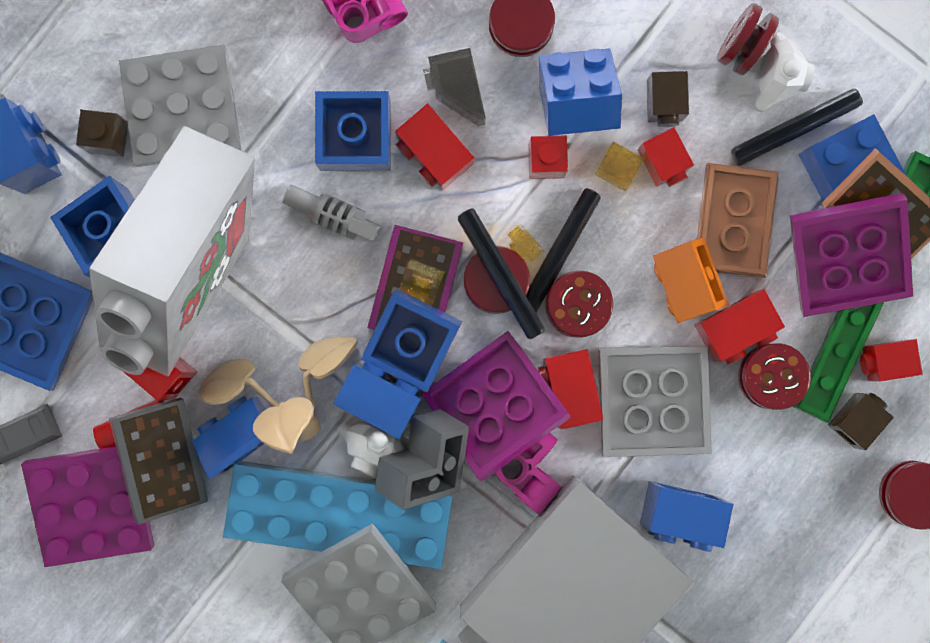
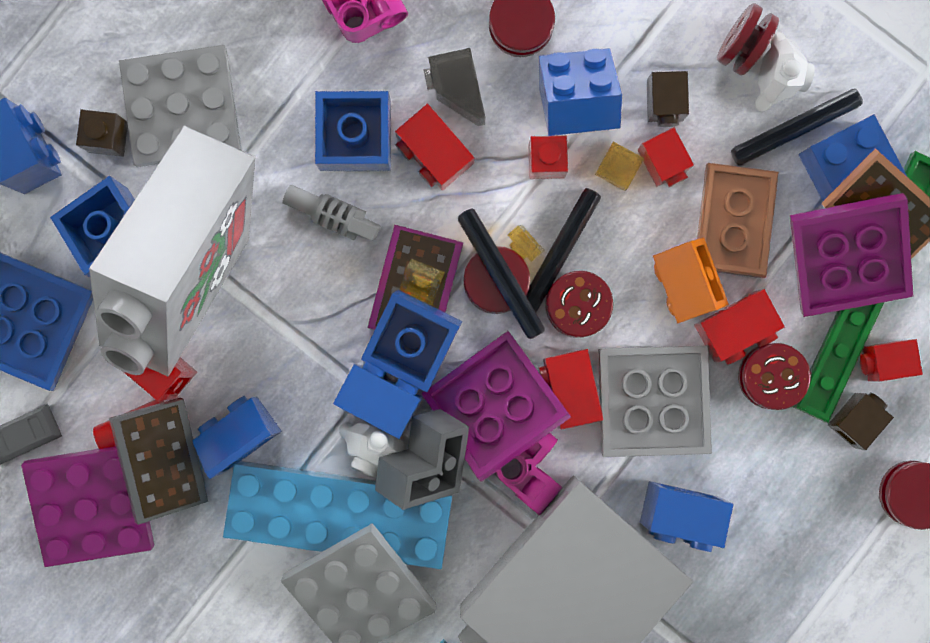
(288, 421): tan plant -> none

